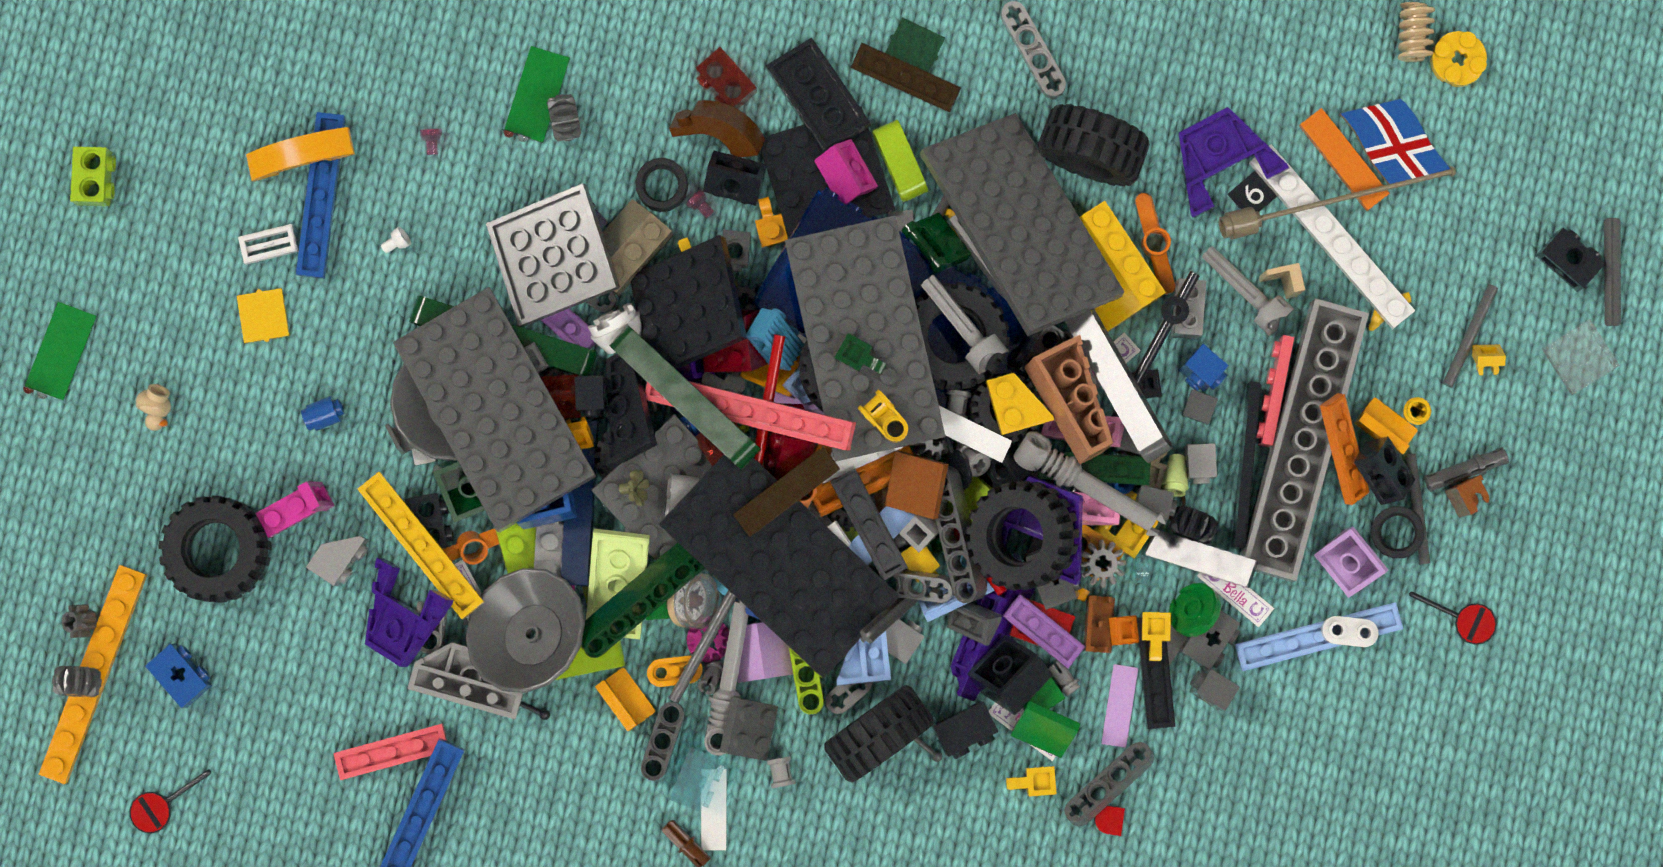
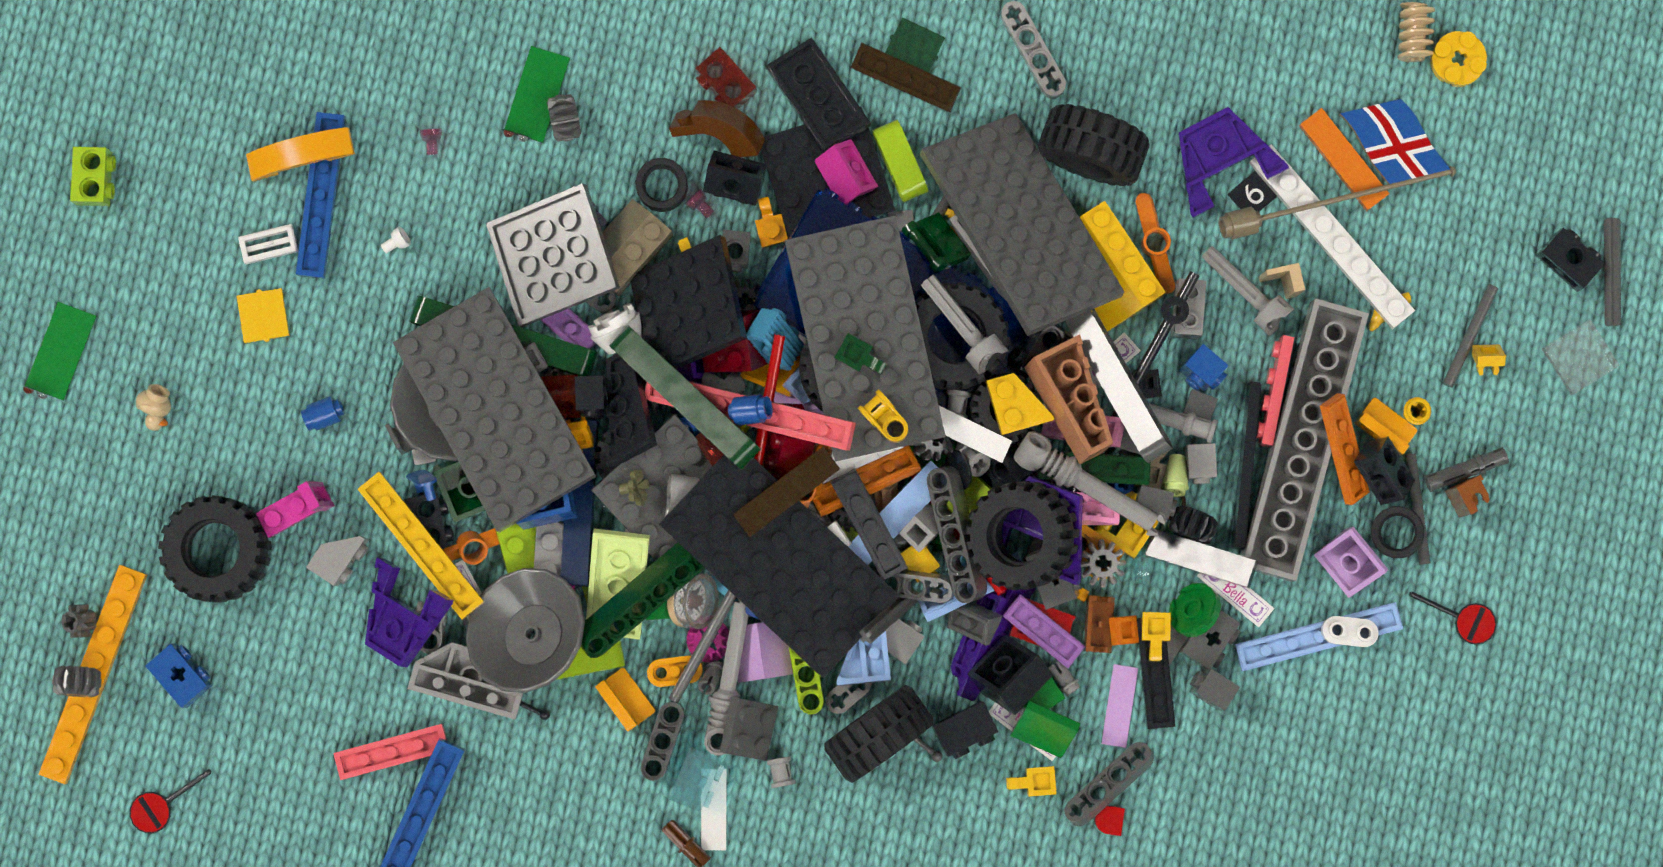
(423, 483): none -> blue piece
(750, 409): none -> blue brick
(916, 485): dark orange tile -> none
(1187, 423): none -> light grey pin

